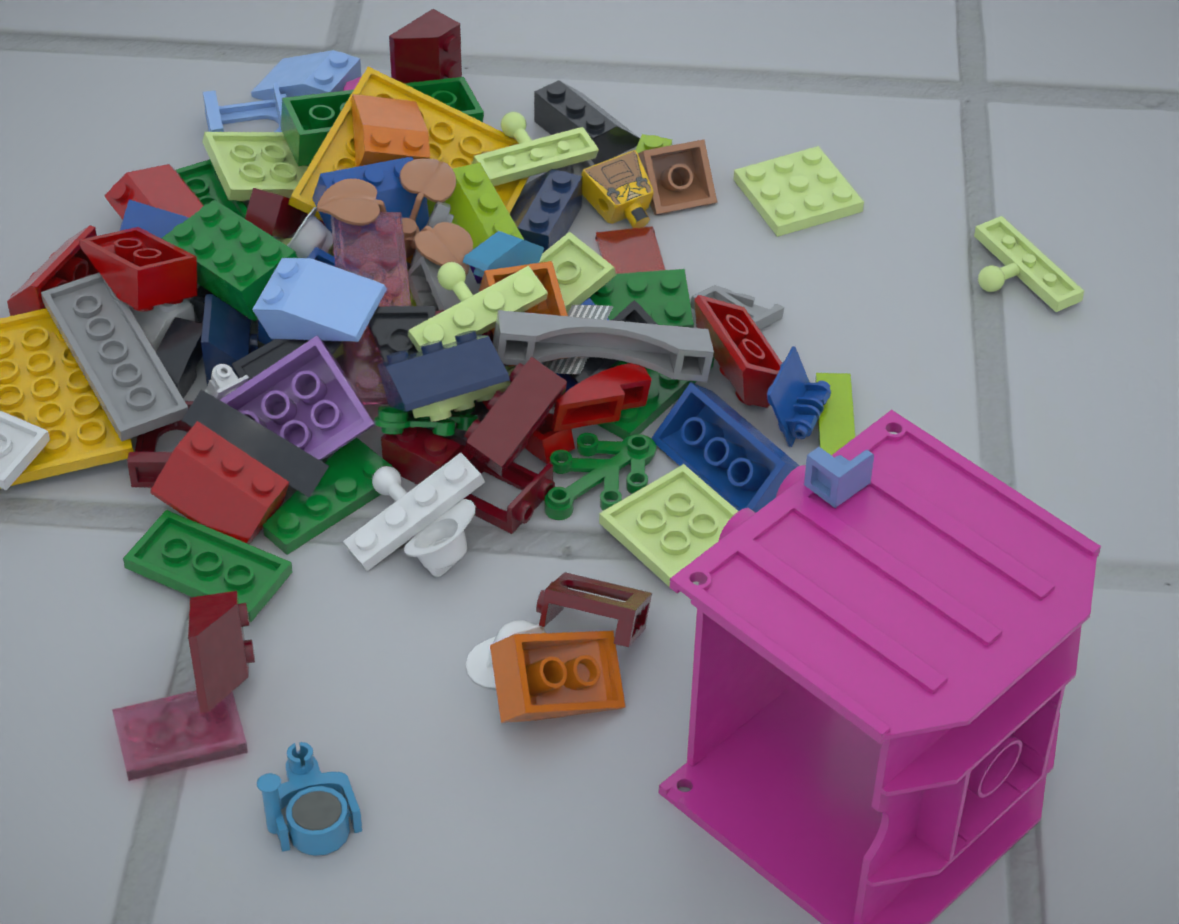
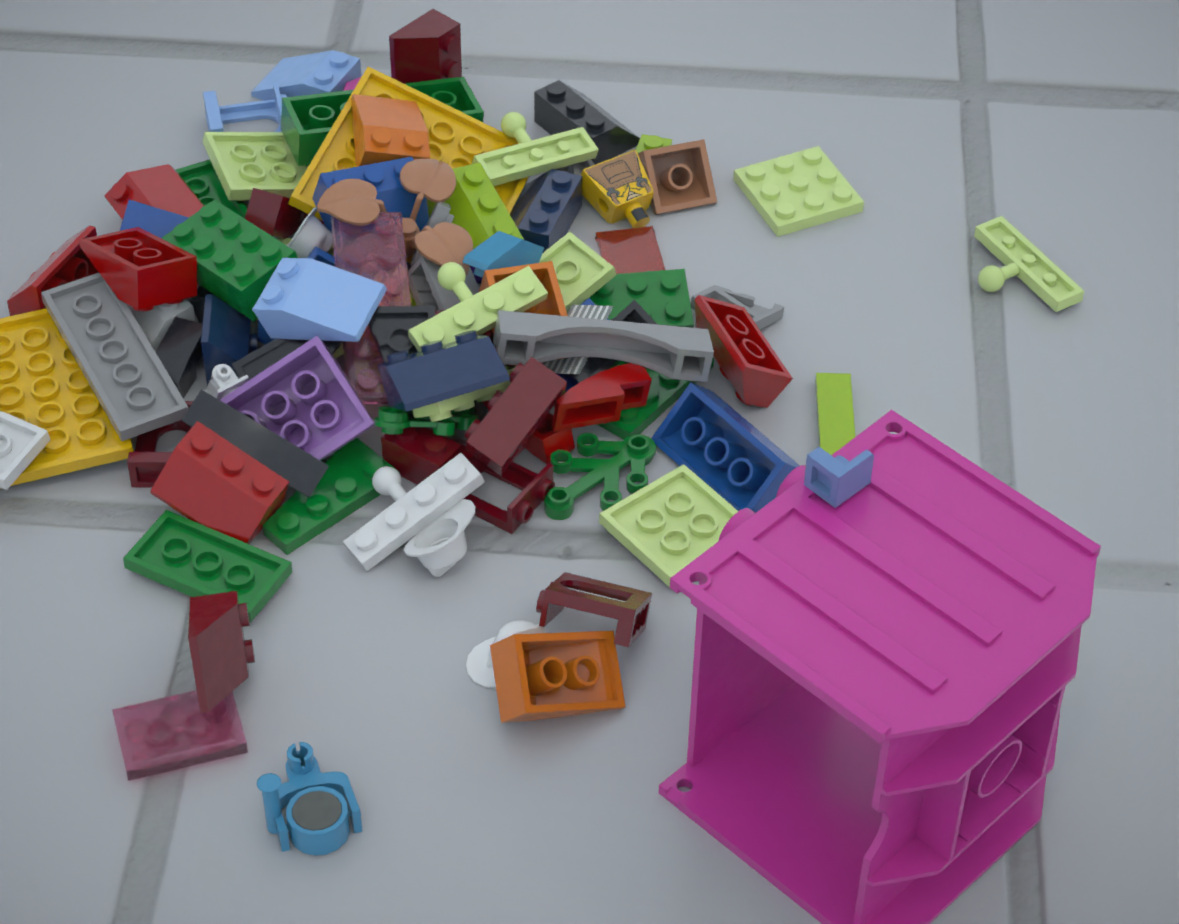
(796, 400): blue hinge -> none

